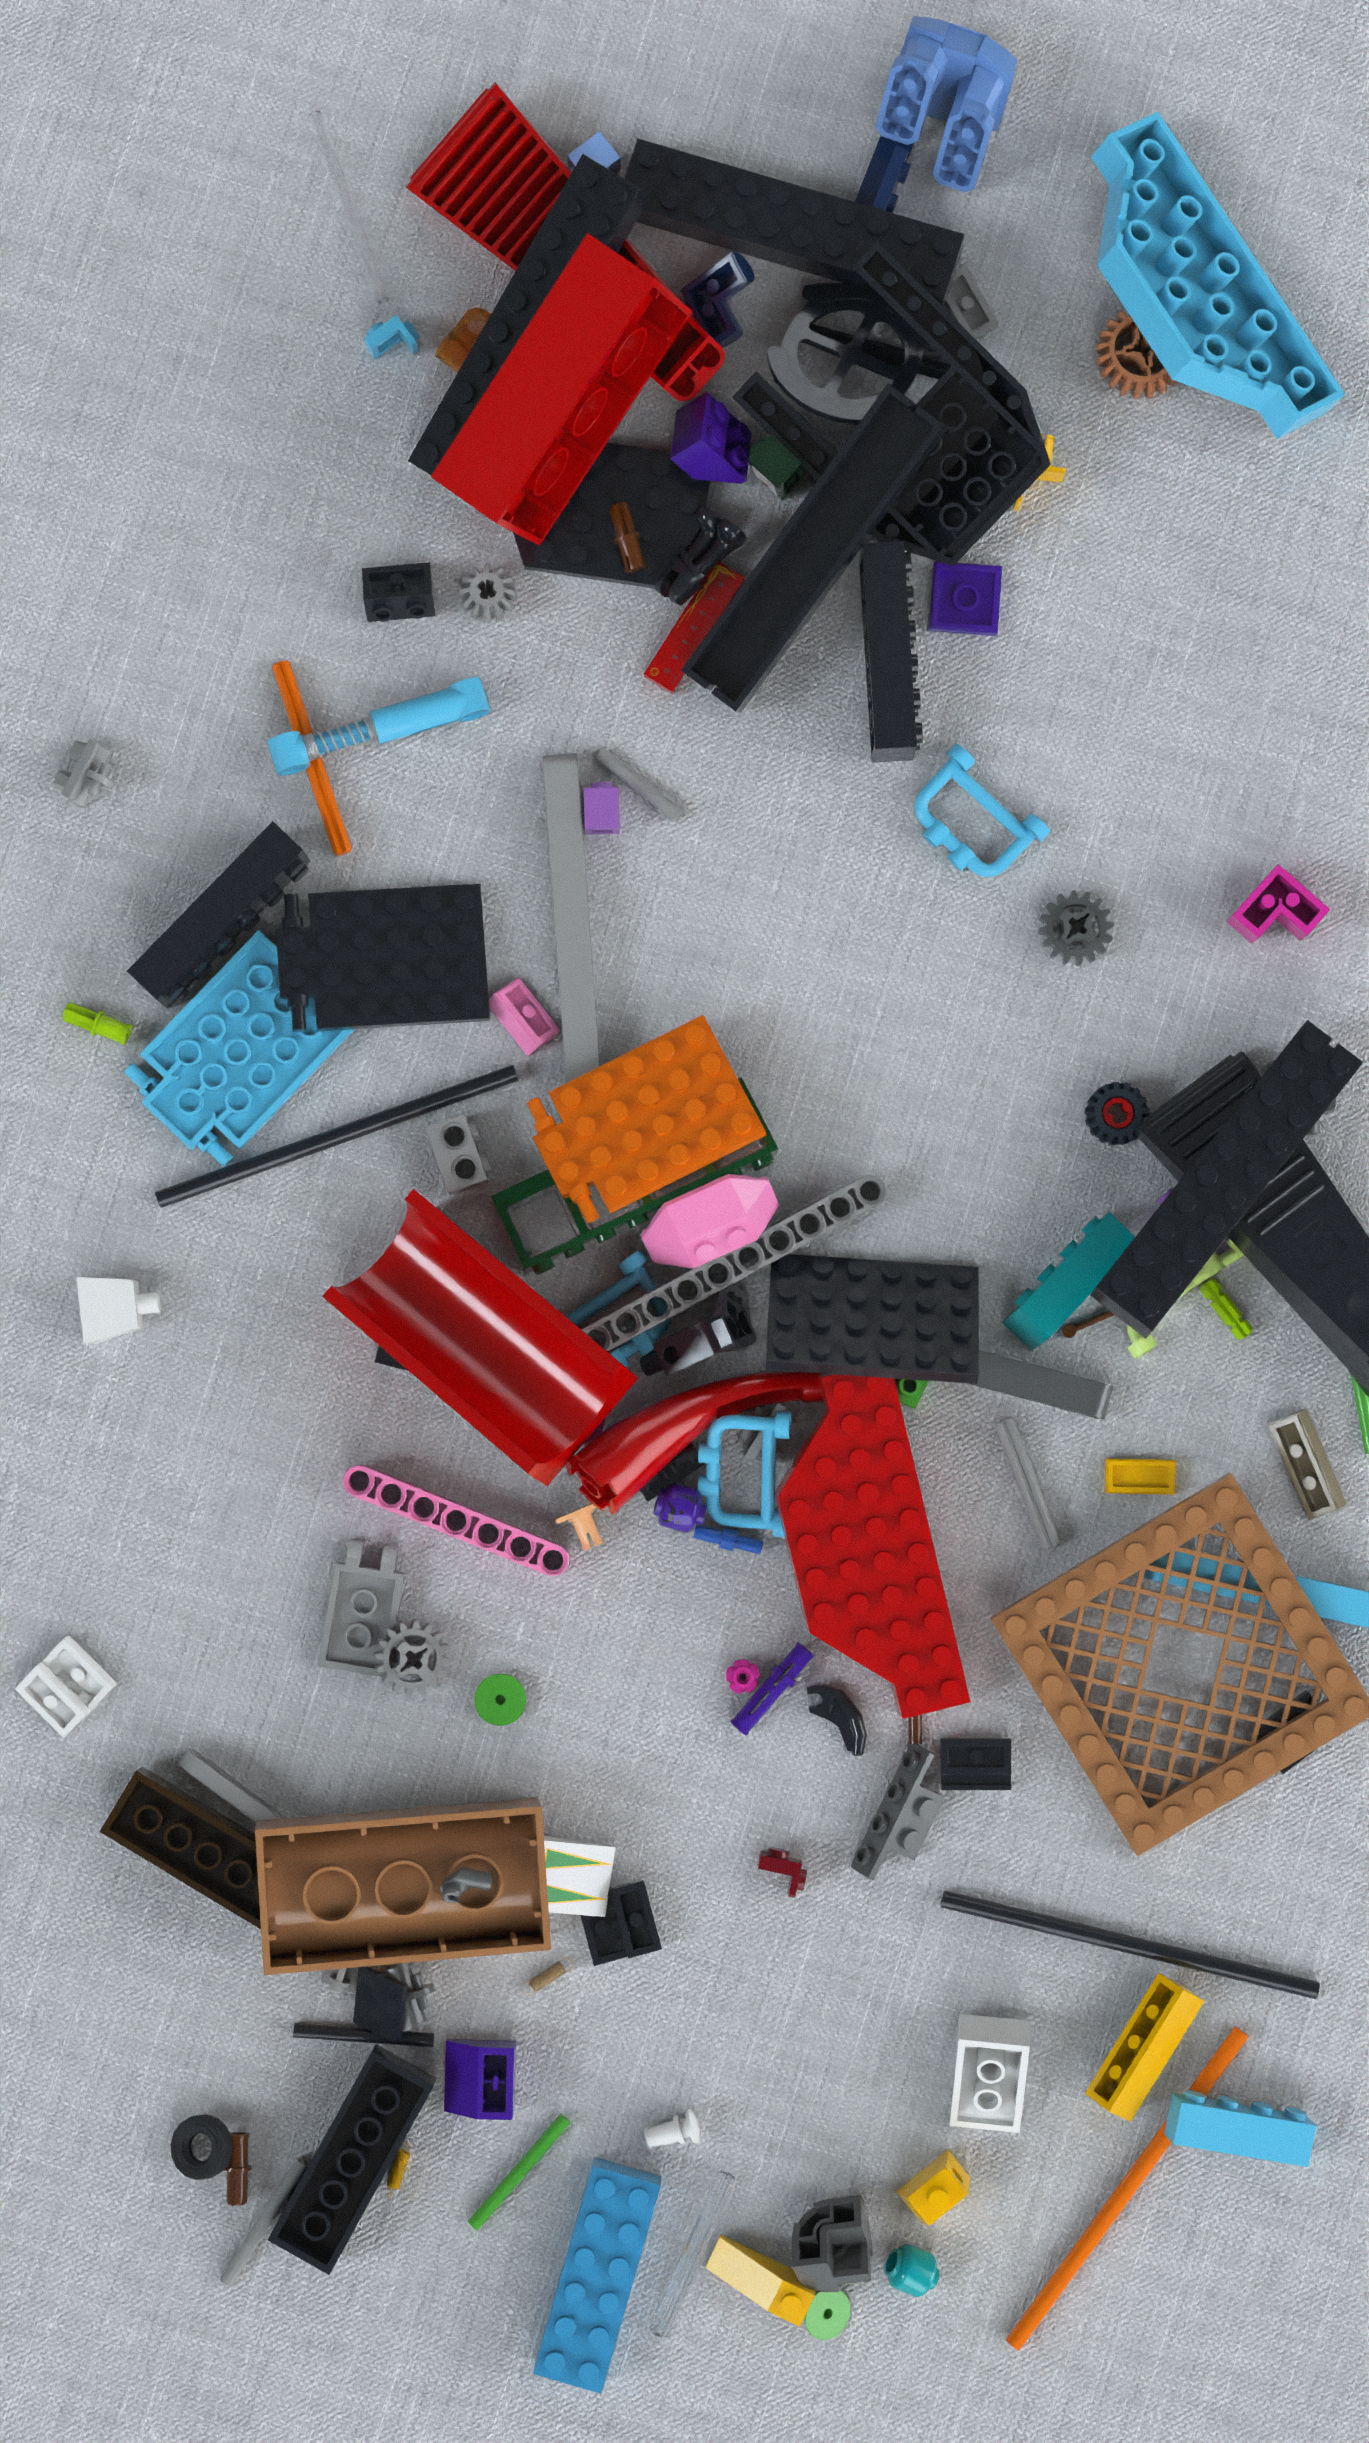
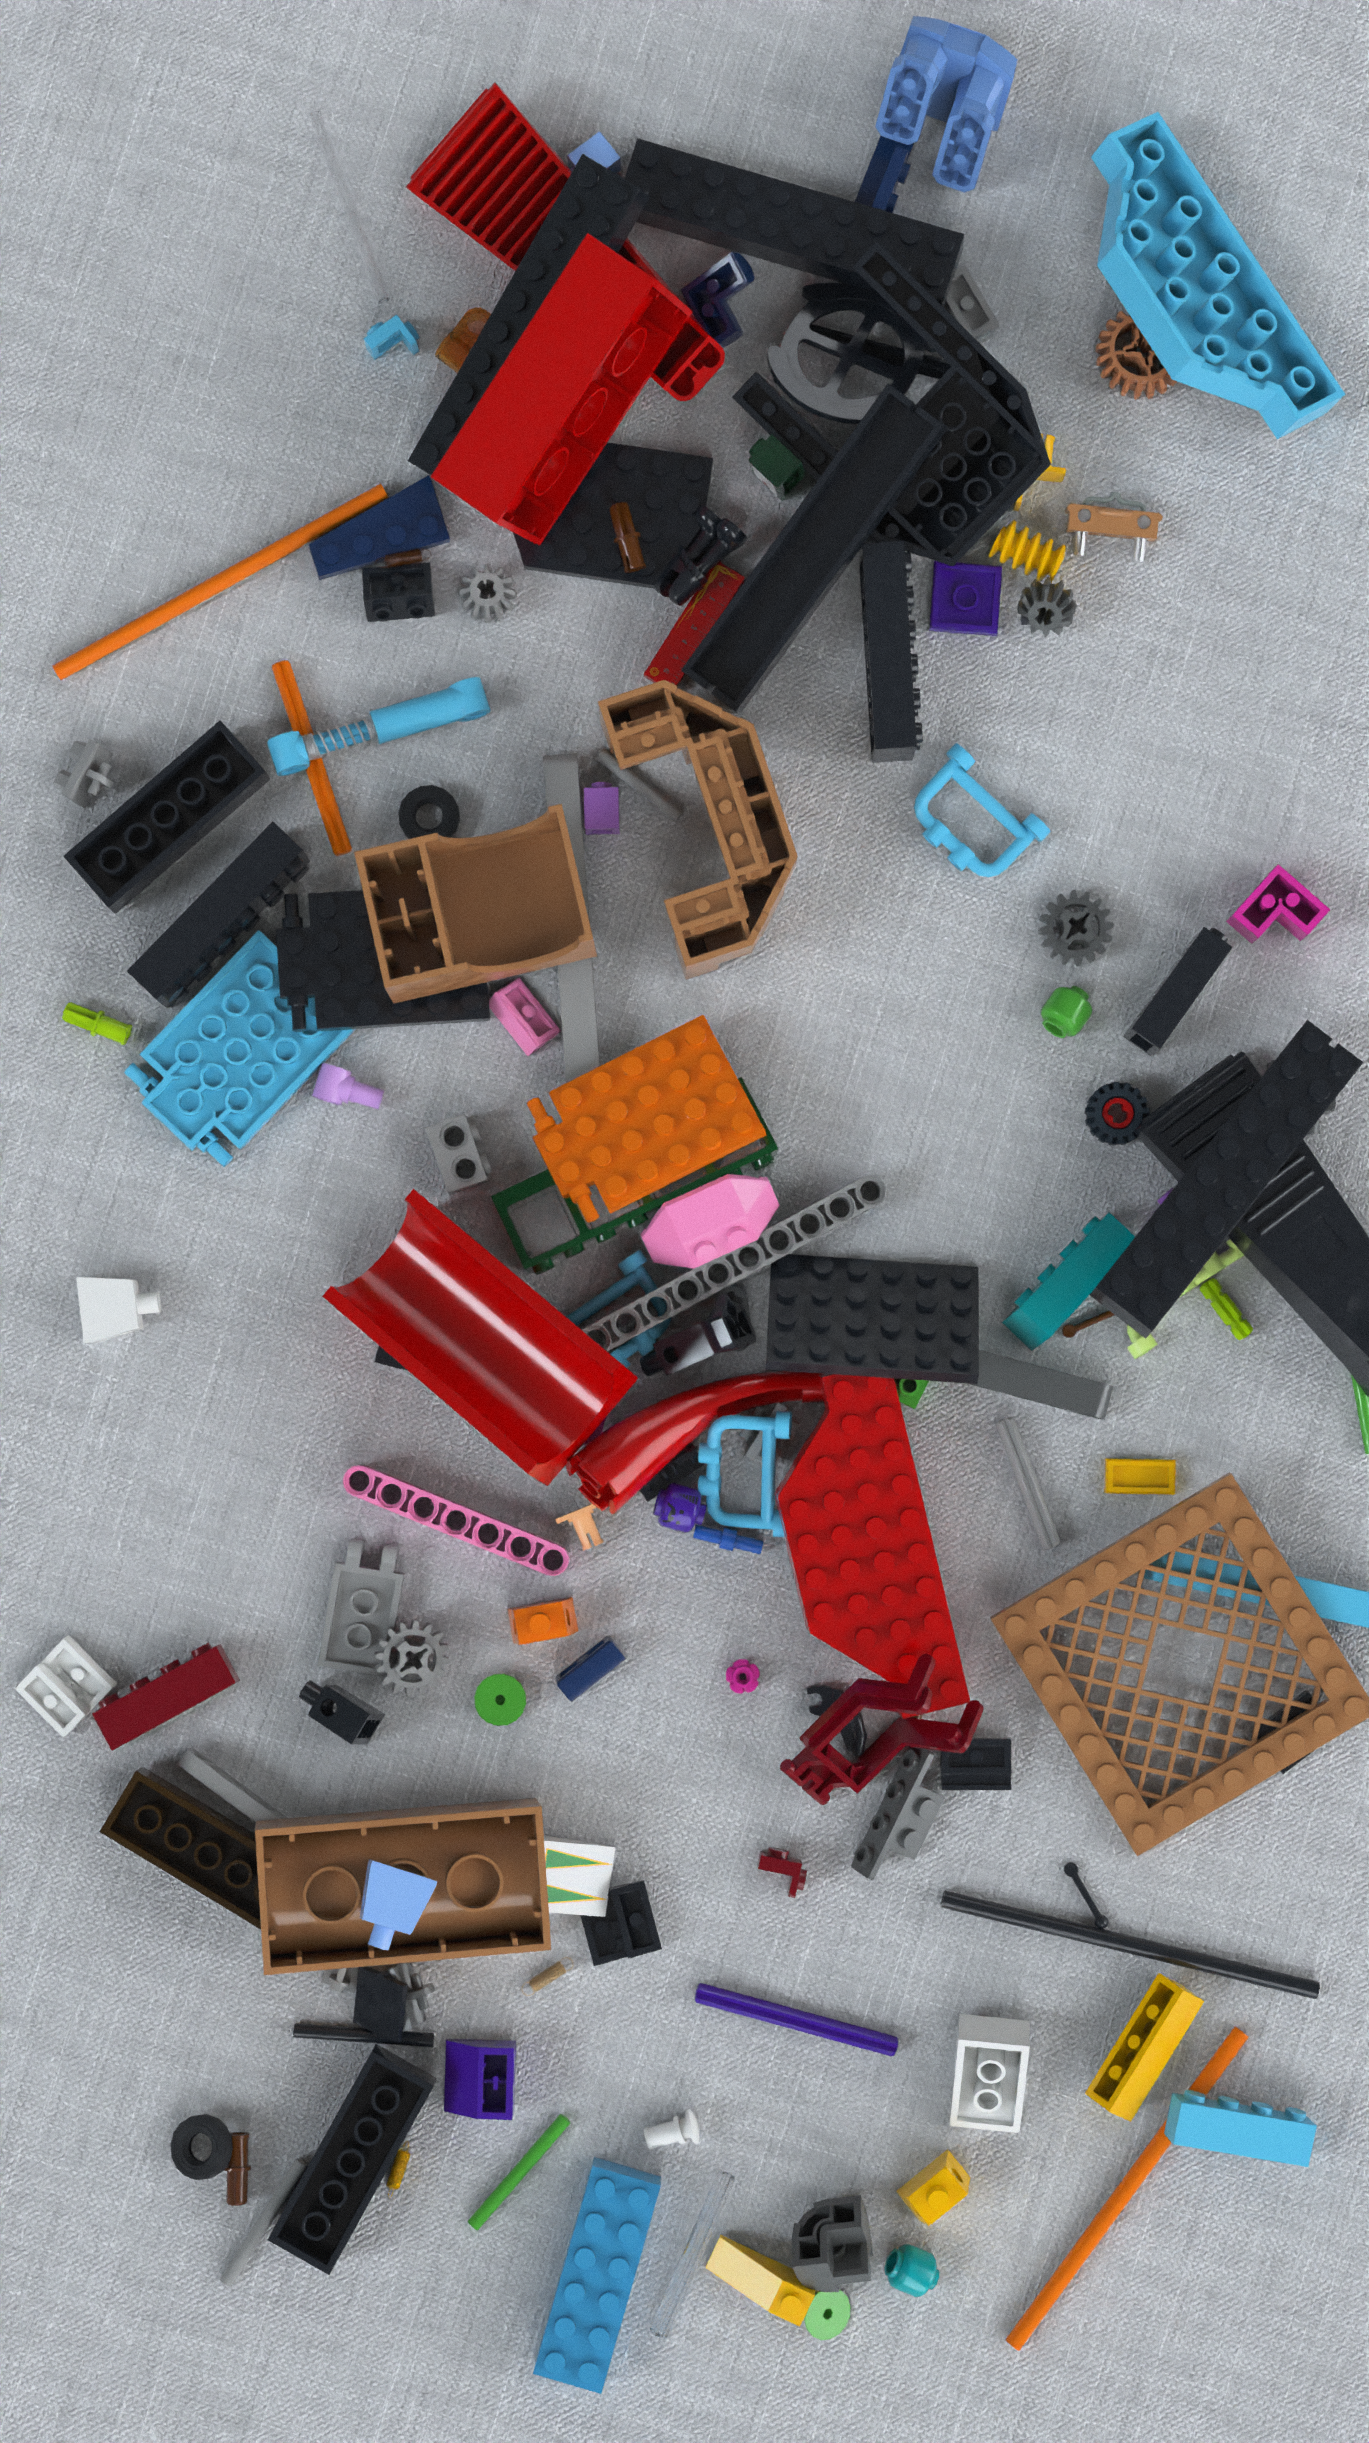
(166, 1696): none -> dark red brick
(167, 817): none -> black brick
(220, 582): none -> orange piece
(336, 1136): black piece -> none
(338, 1086): none -> lavender pin
(353, 1719): none -> black torso
(393, 1901): none -> light blue torso
(395, 525): none -> dark blue wing
(403, 558): none -> reddish brown piece
(426, 795): none -> black tyre
(461, 1880): dark grey arm -> none
(474, 907): none -> medium nougat piece
(542, 1621): none -> orange torso
(589, 1668): none -> dark blue brick
(710, 442): dark purple slope -> none
(742, 805): none -> medium nougat brick
(796, 2019): none -> dark purple axle
(800, 1656): dark purple pin -> none
(823, 1768): none -> dark red piece
(1028, 551): none -> yellow piece
(1046, 607): none -> dark grey gear
(1066, 1011): none -> bright green head
(1071, 1870): none -> black hinge
(1112, 523): none -> medium nougat piece
(1178, 990): none -> black piece
(1307, 1464): dark tan slope -> none

